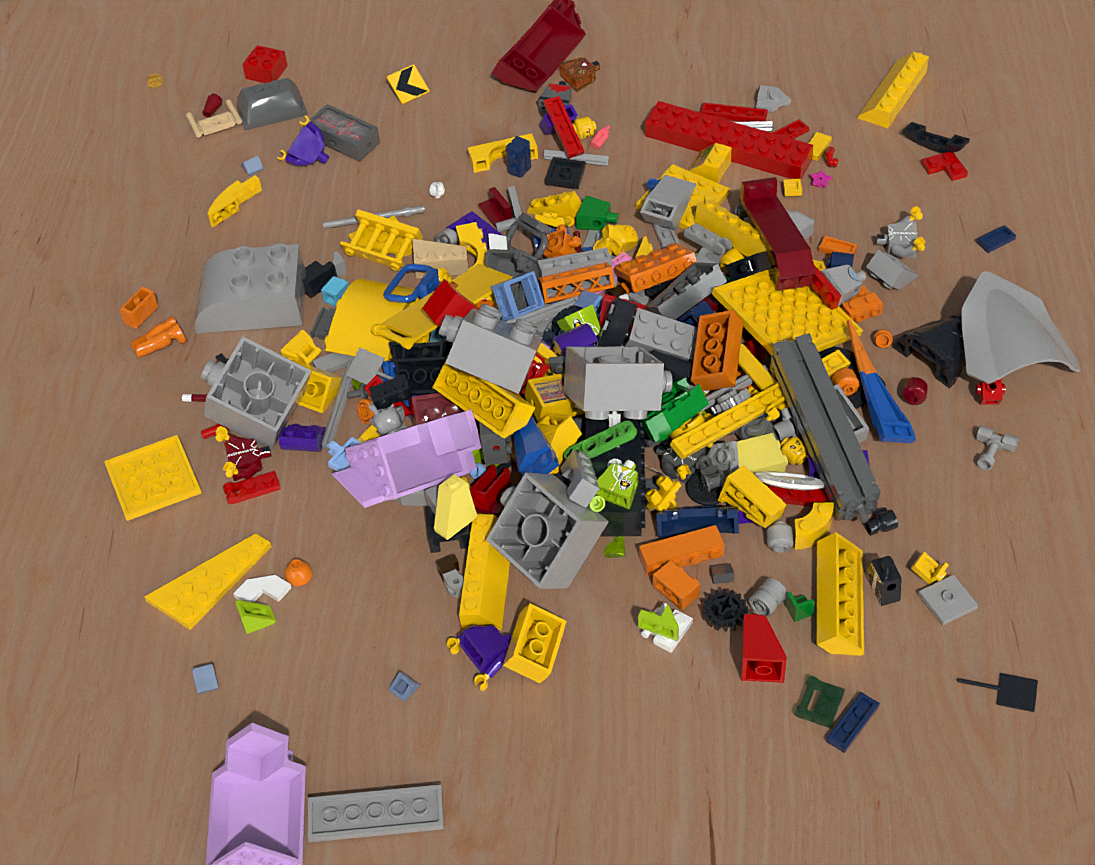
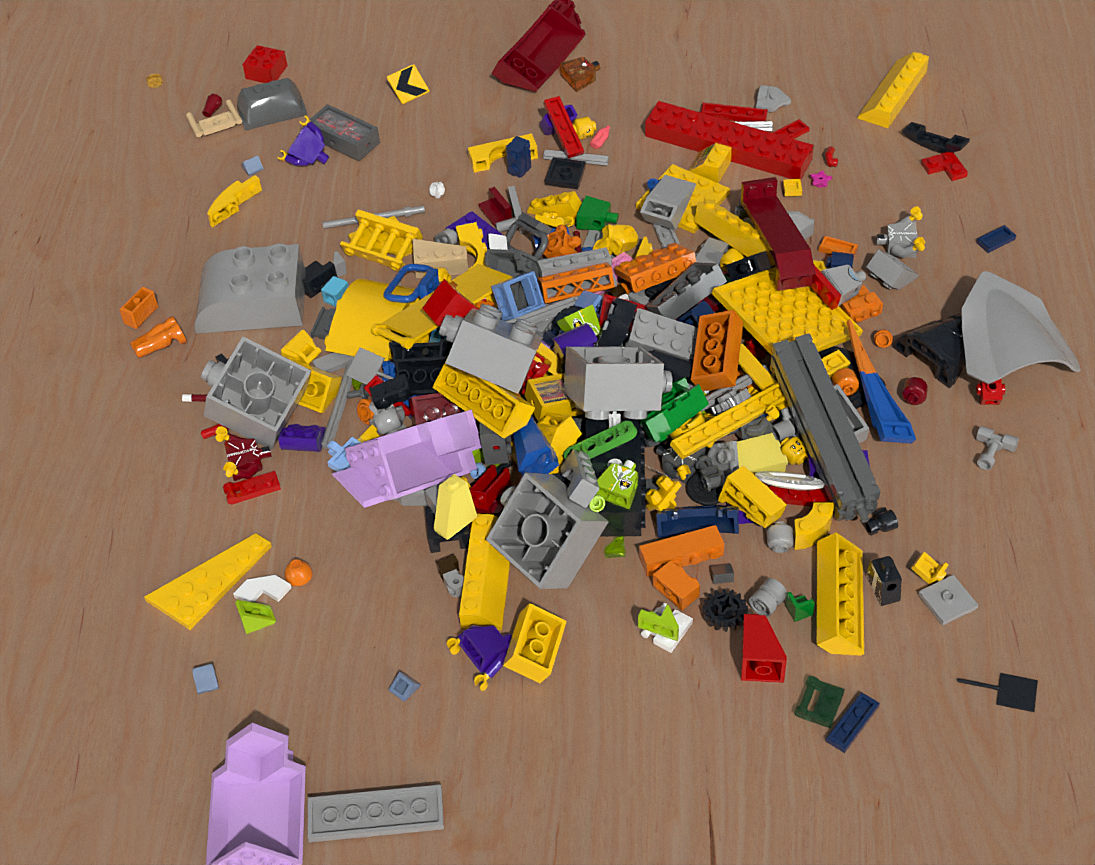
(152, 477): yellow plate -> none
(554, 90): dark grey torso -> none
(557, 364): dark grey plate -> none
(707, 239): light grey hinge -> none
(820, 143): yellow tile -> none

